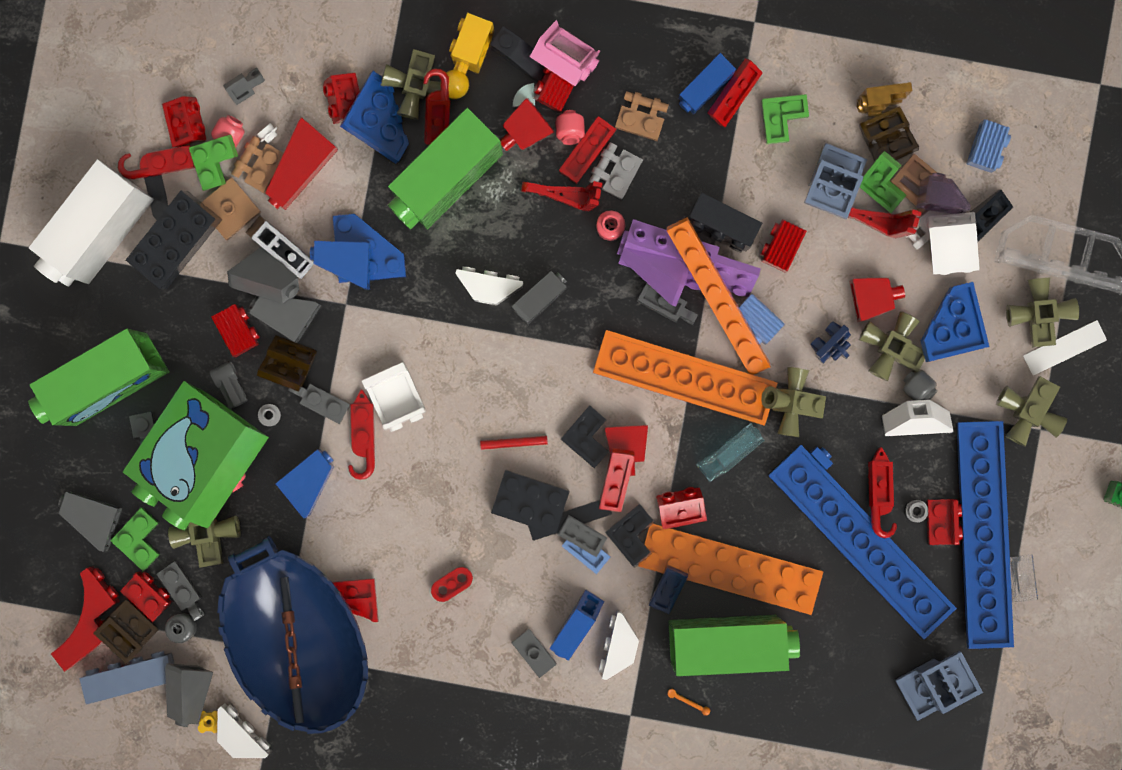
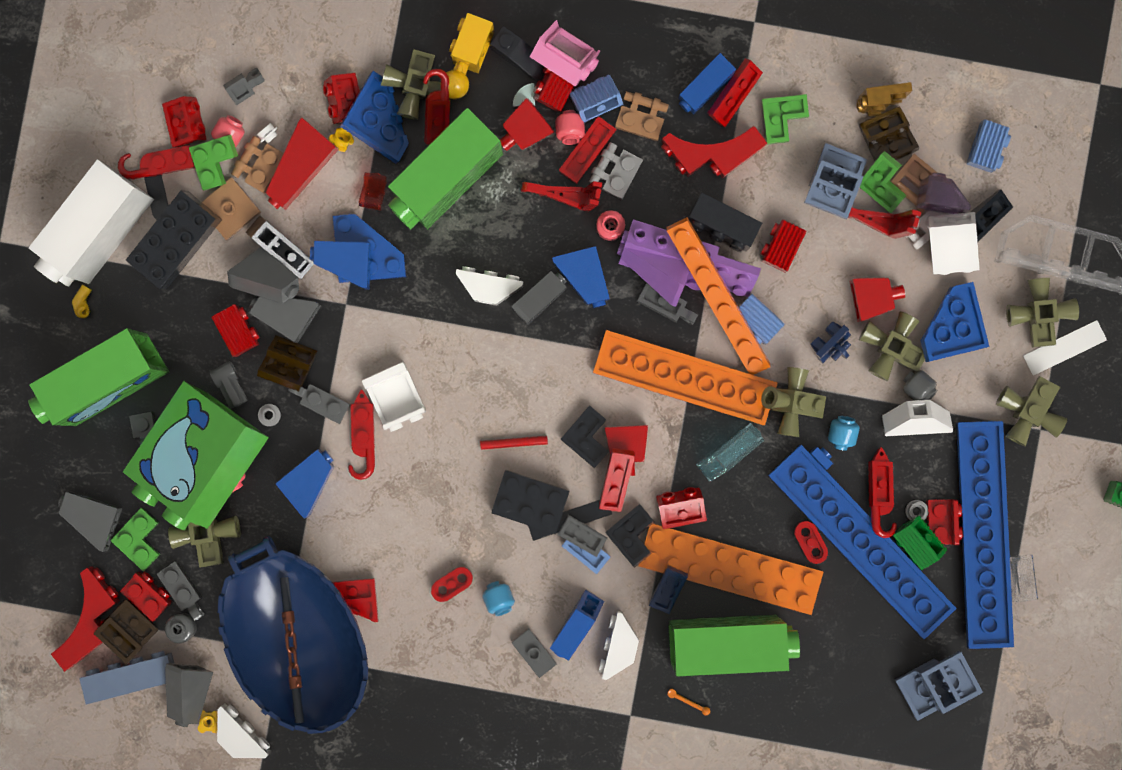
(79, 302): none -> yellow arm
(341, 139): none -> yellow plate
(373, 191): none -> clear red bracket
(498, 598): none -> dark azure head
(585, 275): none -> blue slope
(596, 98): none -> medium blue brick
(723, 156): none -> red arch
(811, 541): none -> red plate
(843, 432): none -> dark azure head
(919, 543): none -> green brick

